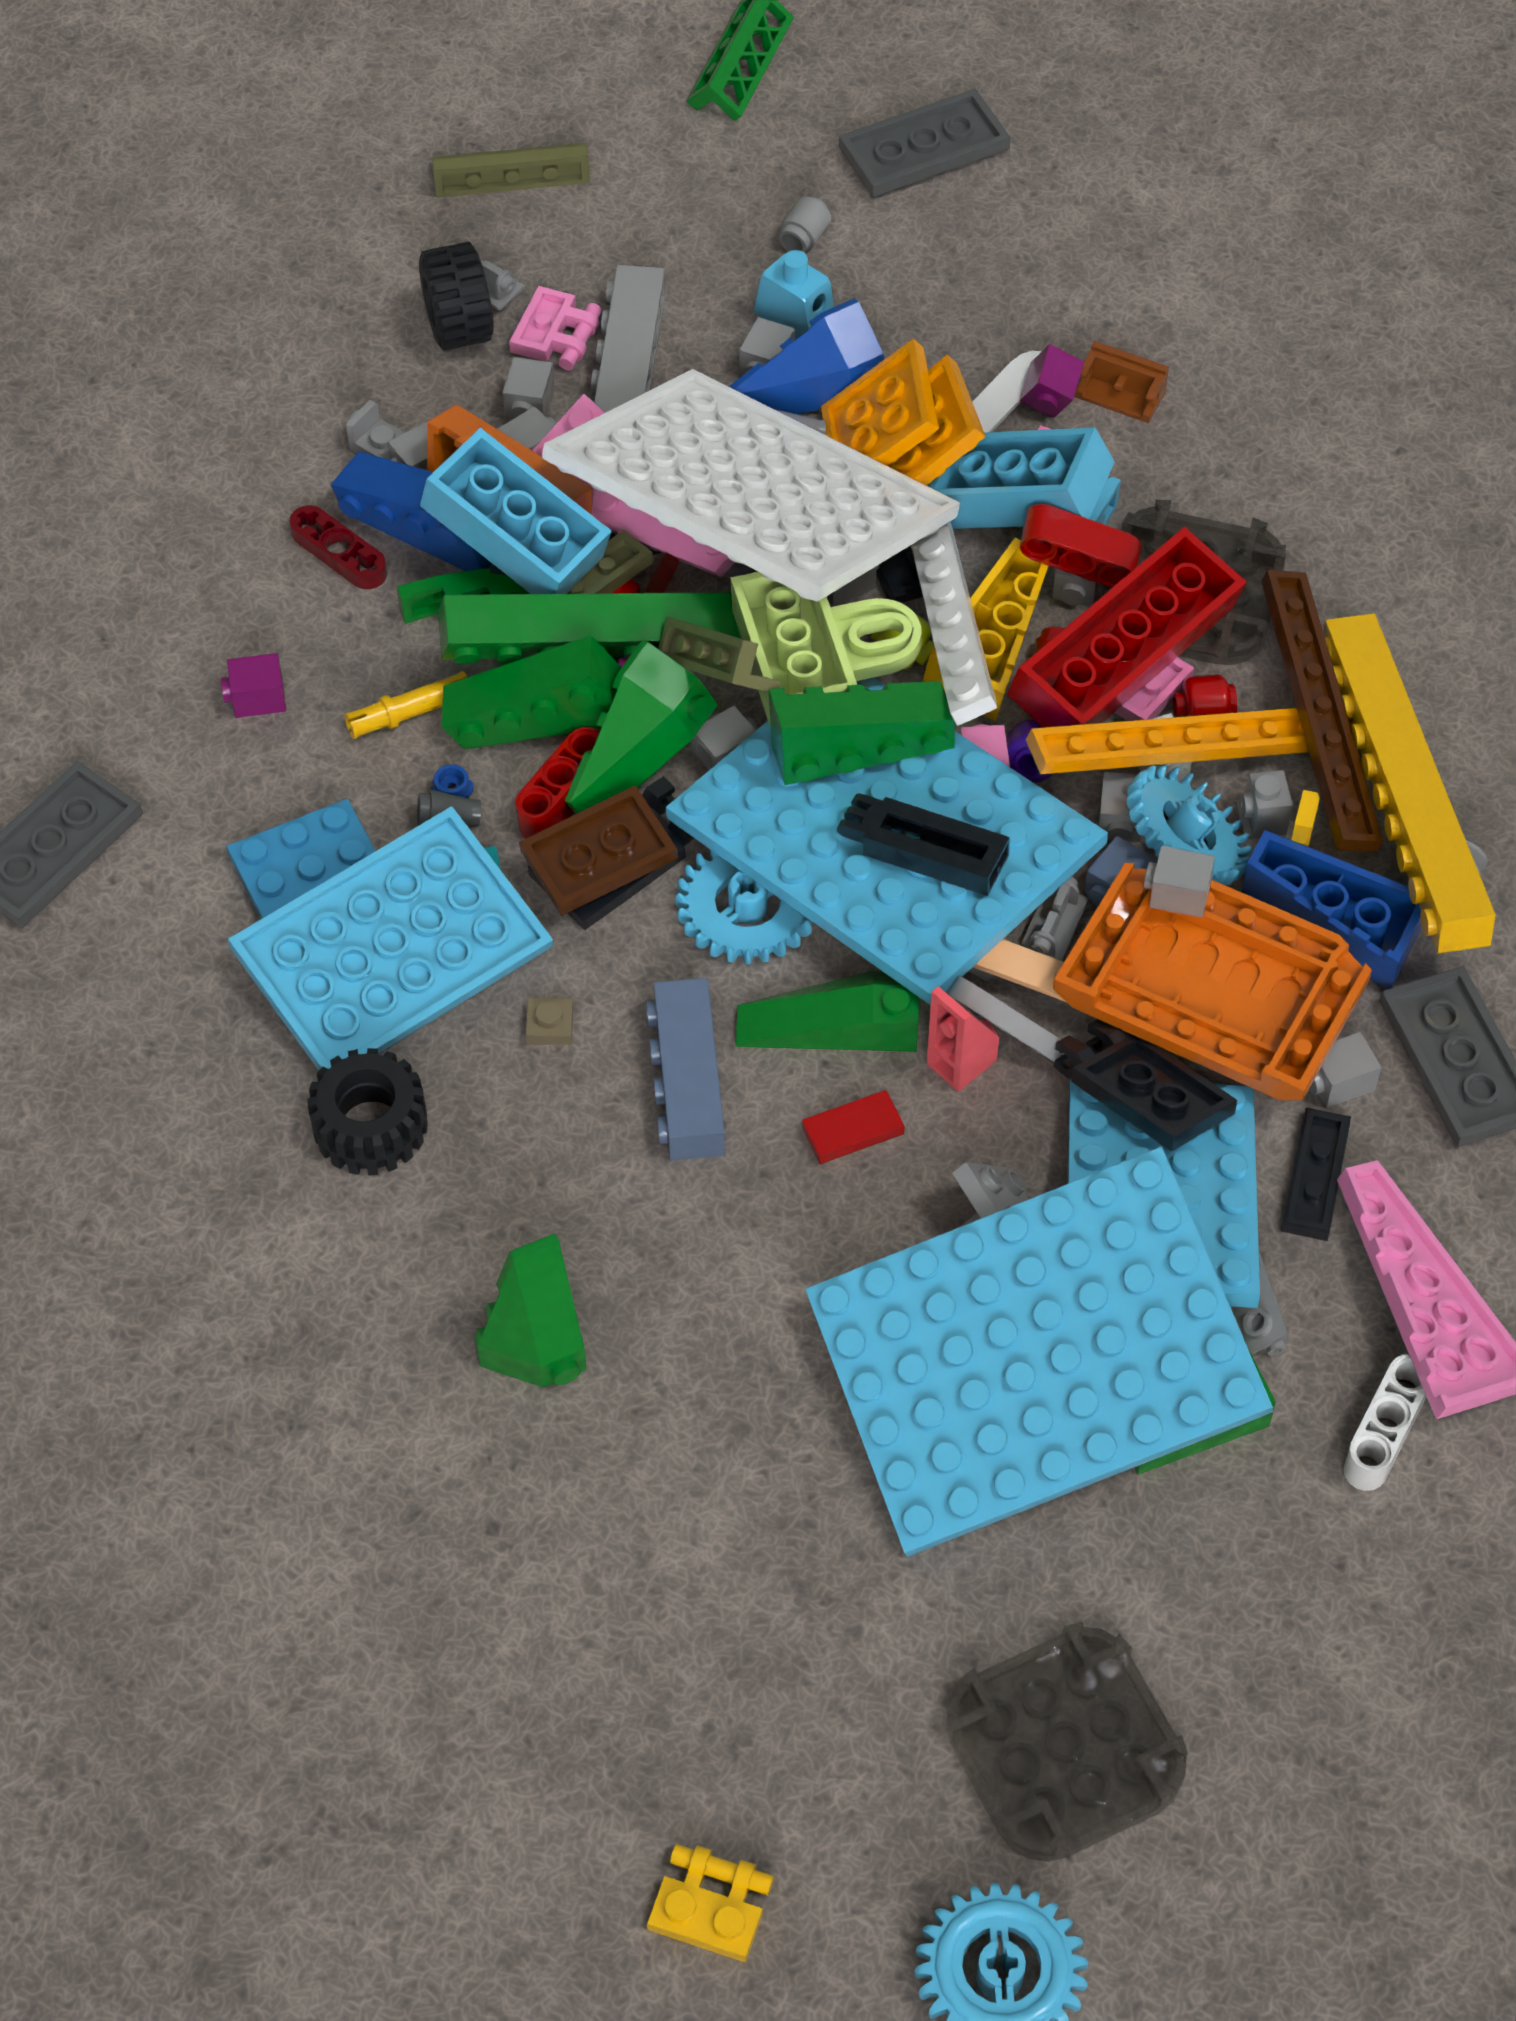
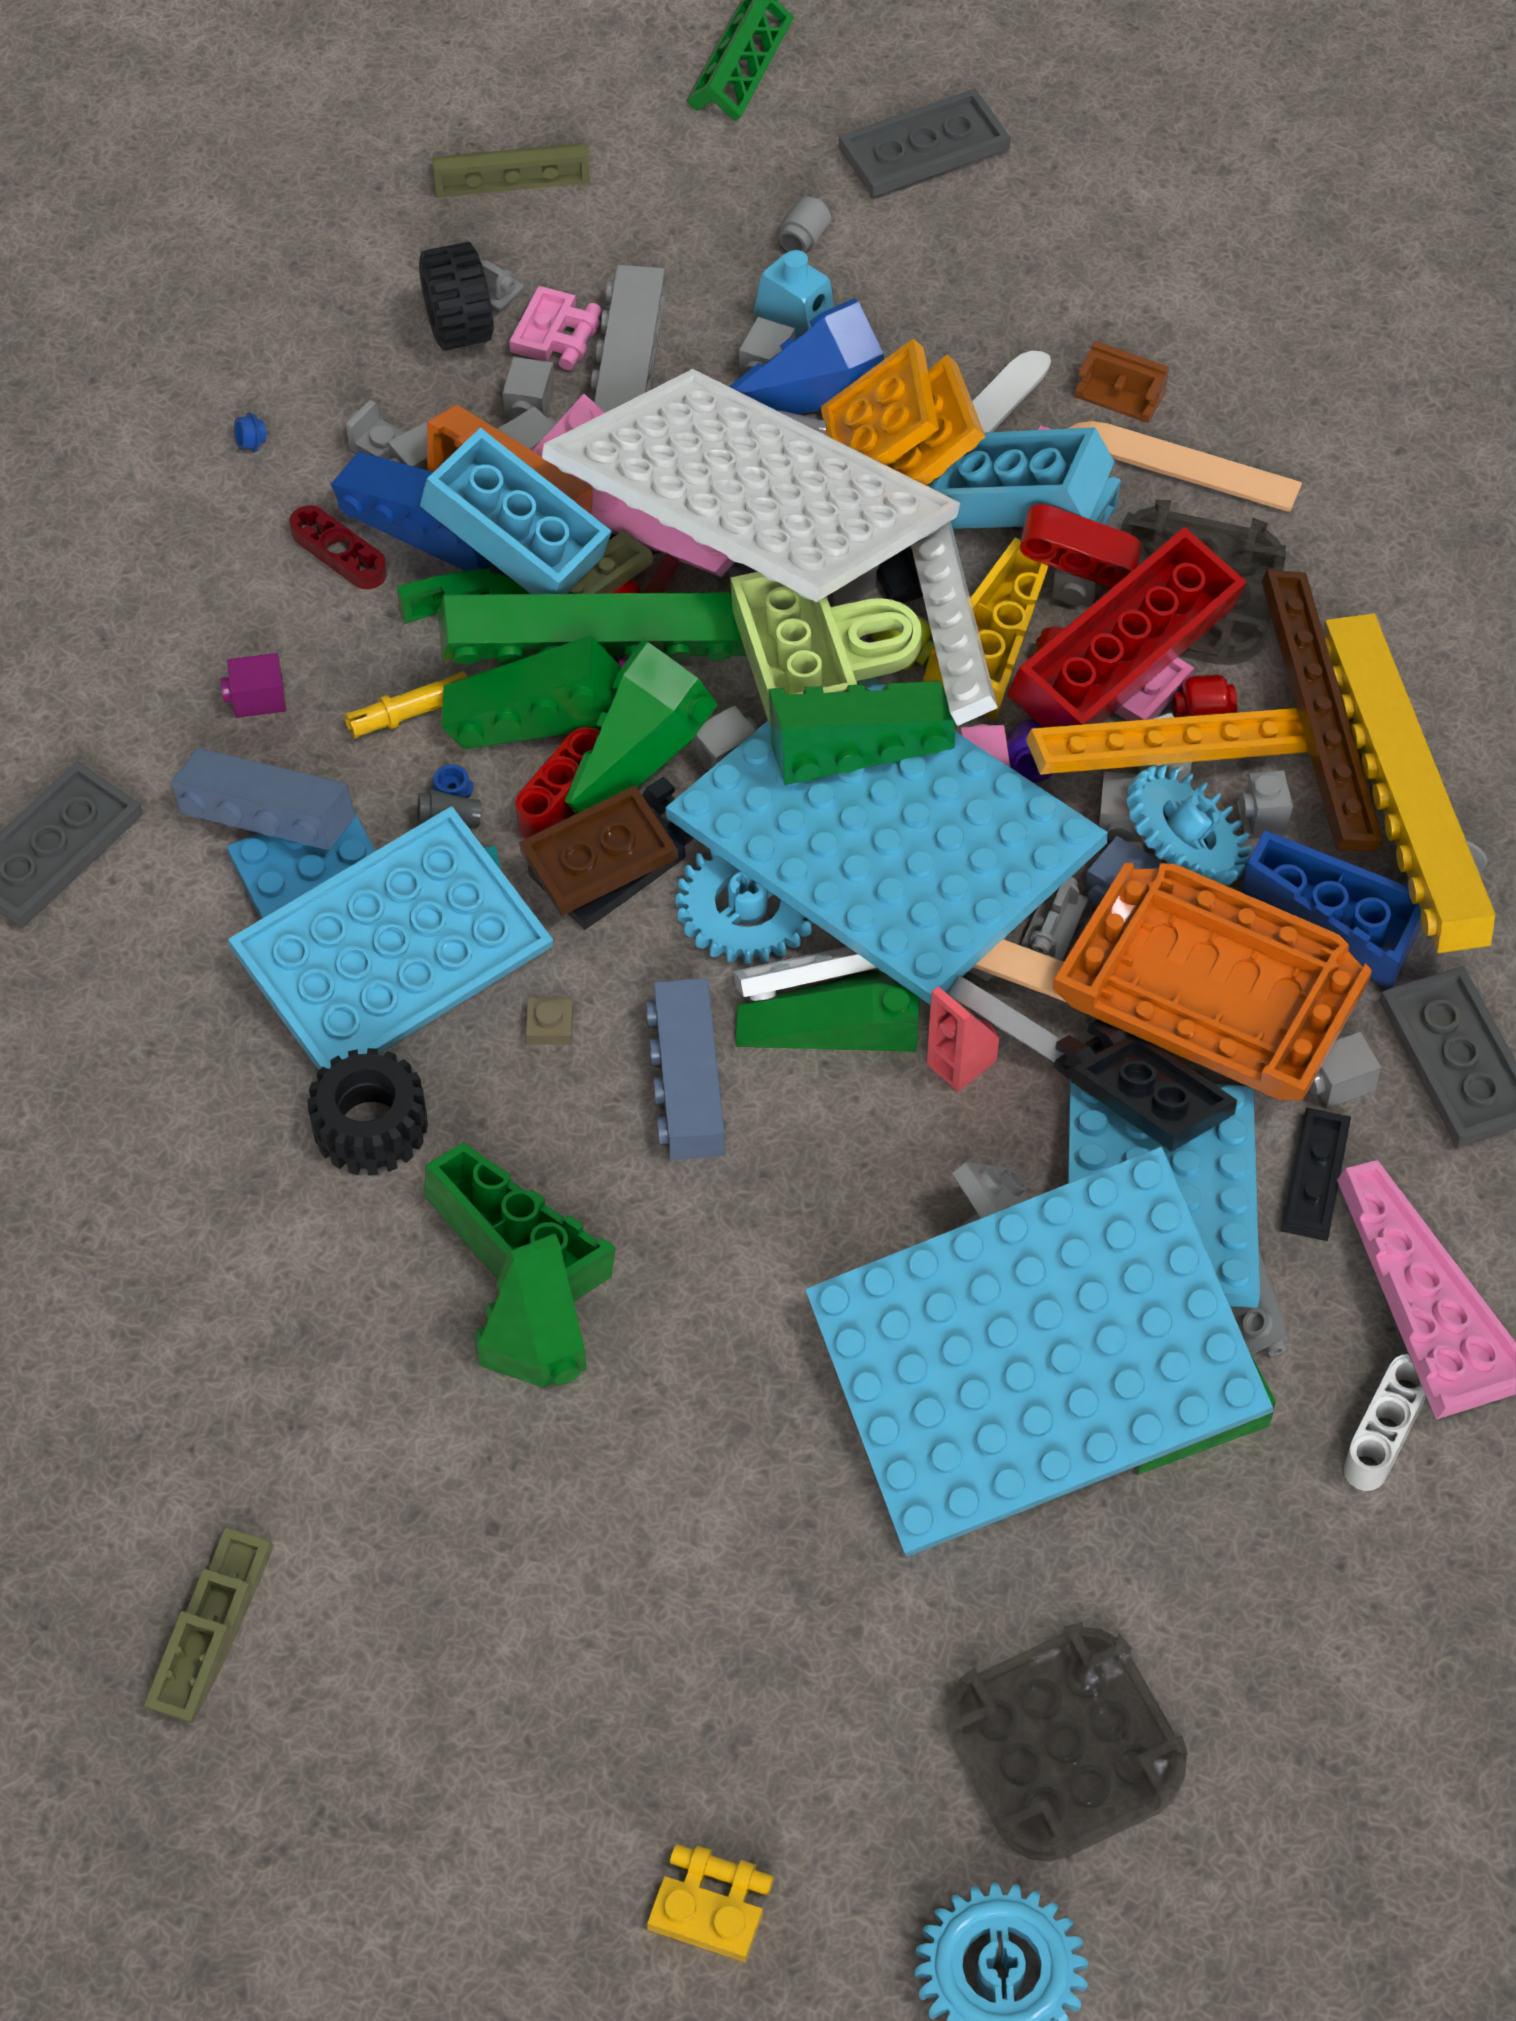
(209, 1625): none -> olive slope
(249, 432): none -> blue plate
(263, 798): none -> sand blue brick
(501, 1216): none -> green wedge
(713, 654): olive fence -> none
(764, 980): none -> white plate
(853, 1127): red tile -> none
(946, 846): black hinge -> none
(1051, 381): magenta brick -> none
(1180, 881): light grey brick -> none
(1197, 466): none -> light nougat piece
(1305, 818): yellow tile -> none

